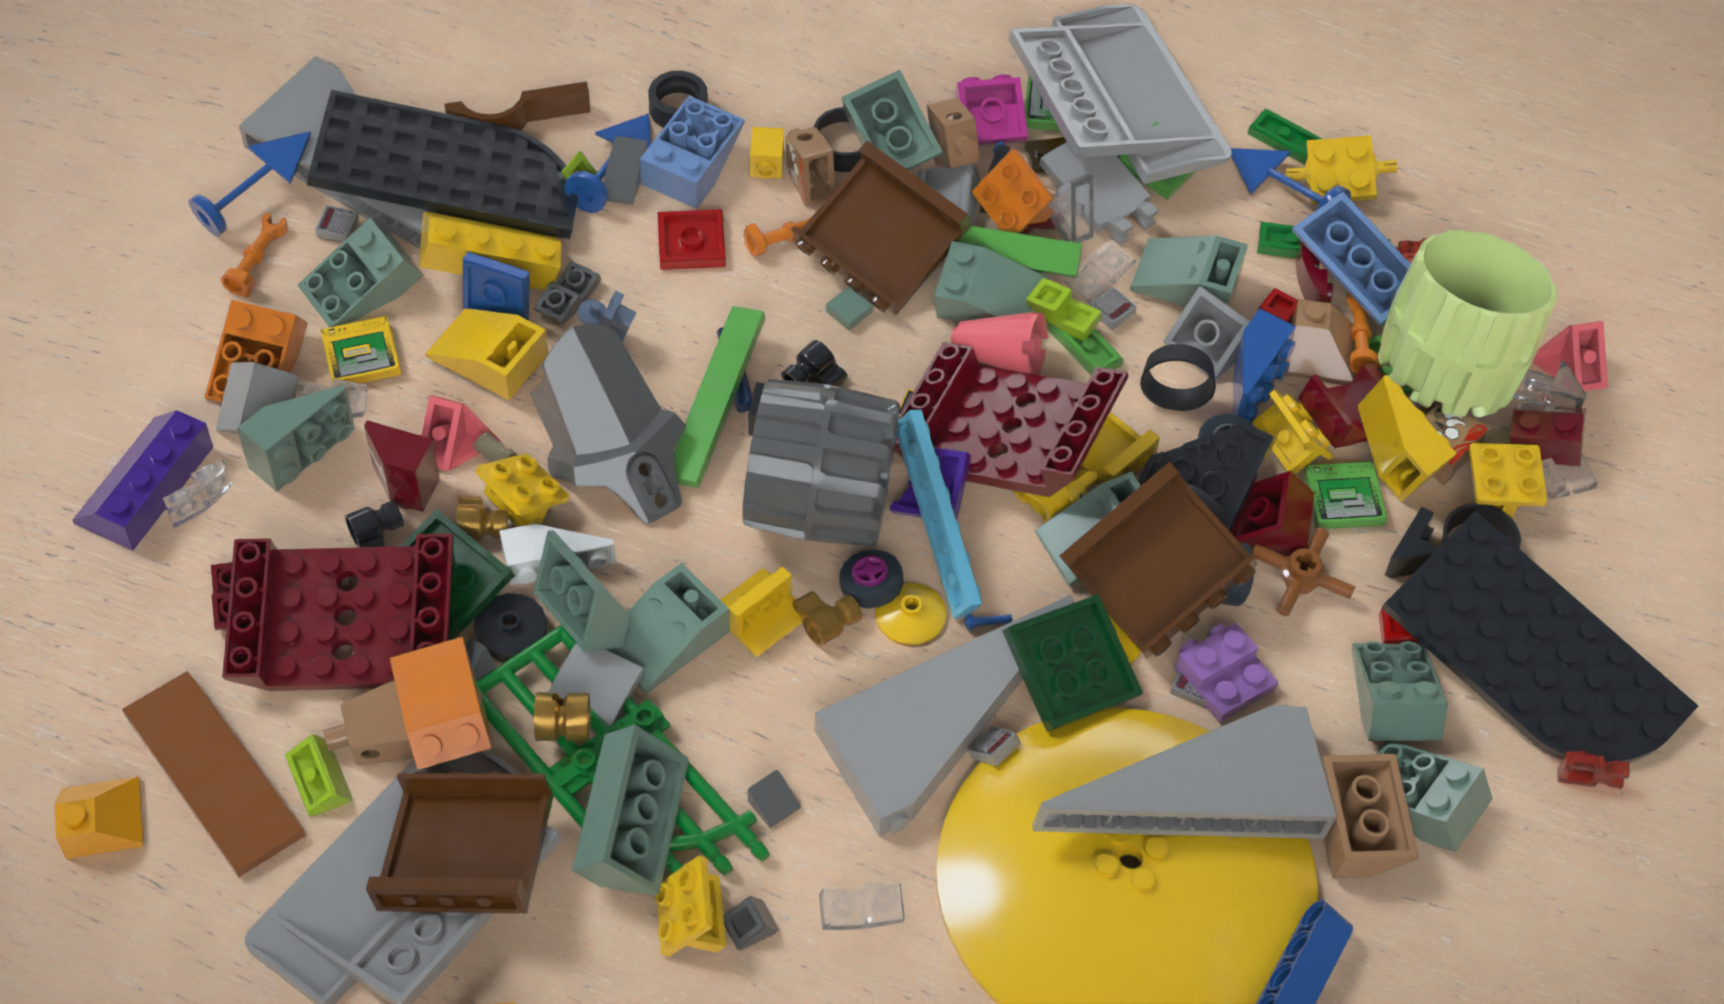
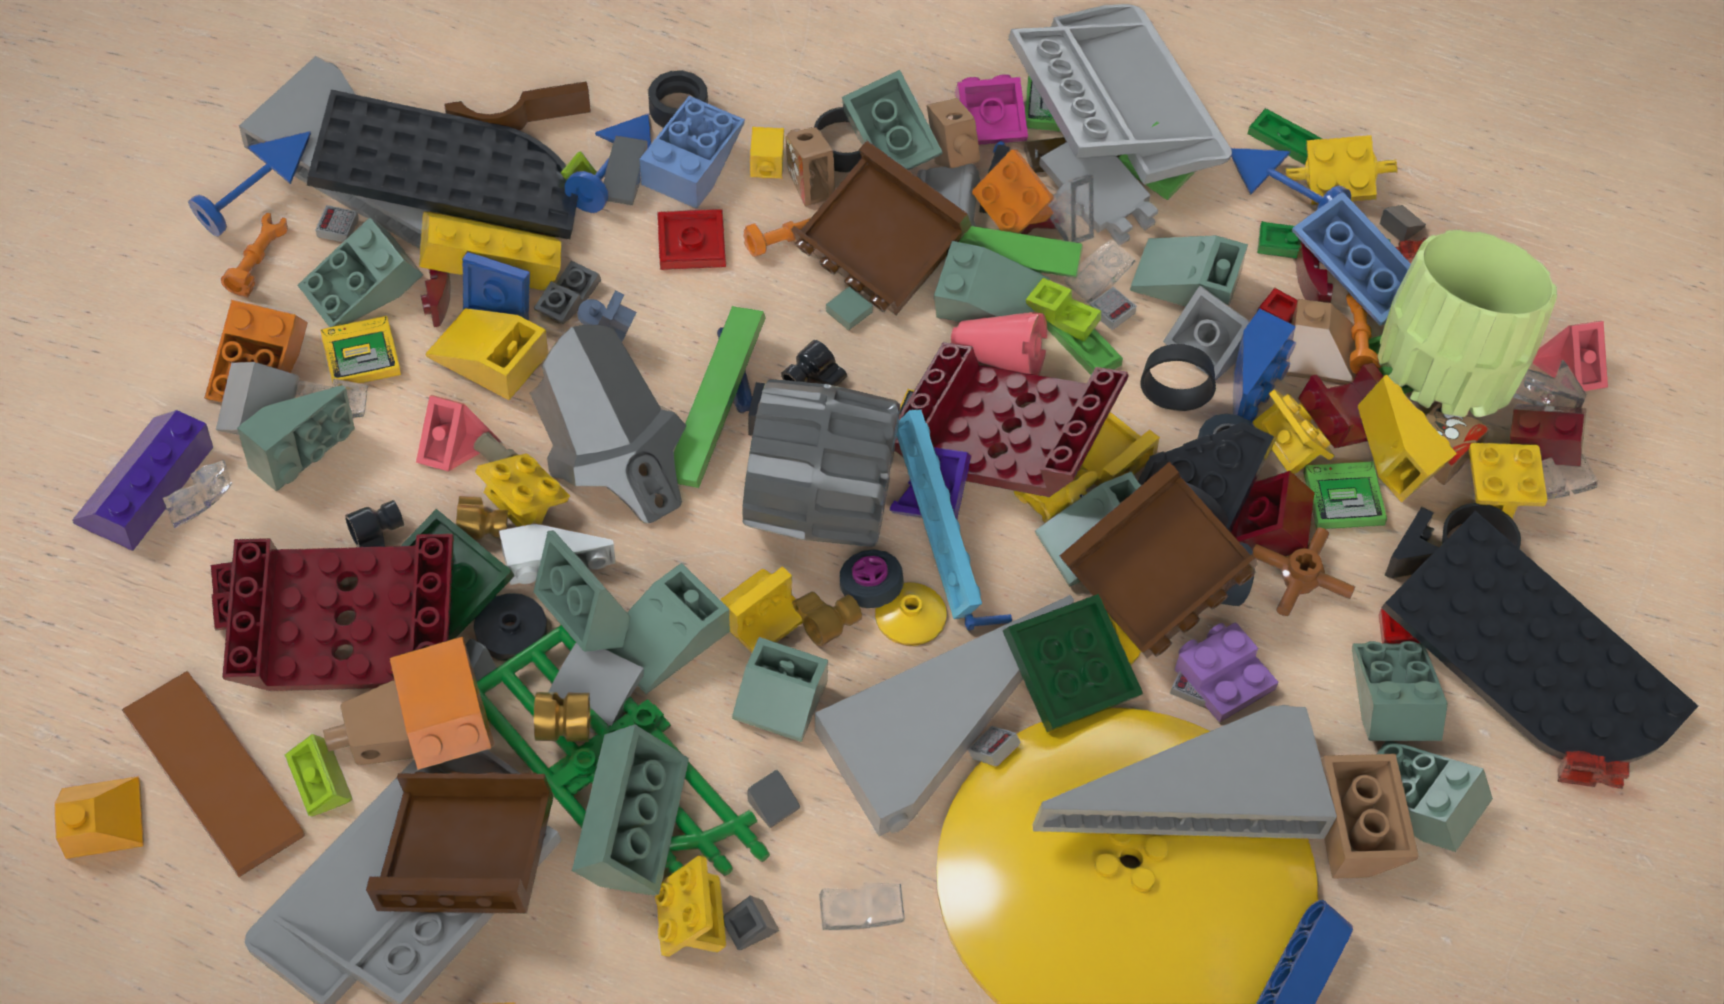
(403, 464): dark red slope -> none
(437, 296): none -> dark red slope
(780, 689): none -> sand green slope
(1401, 222): none -> dark grey slope

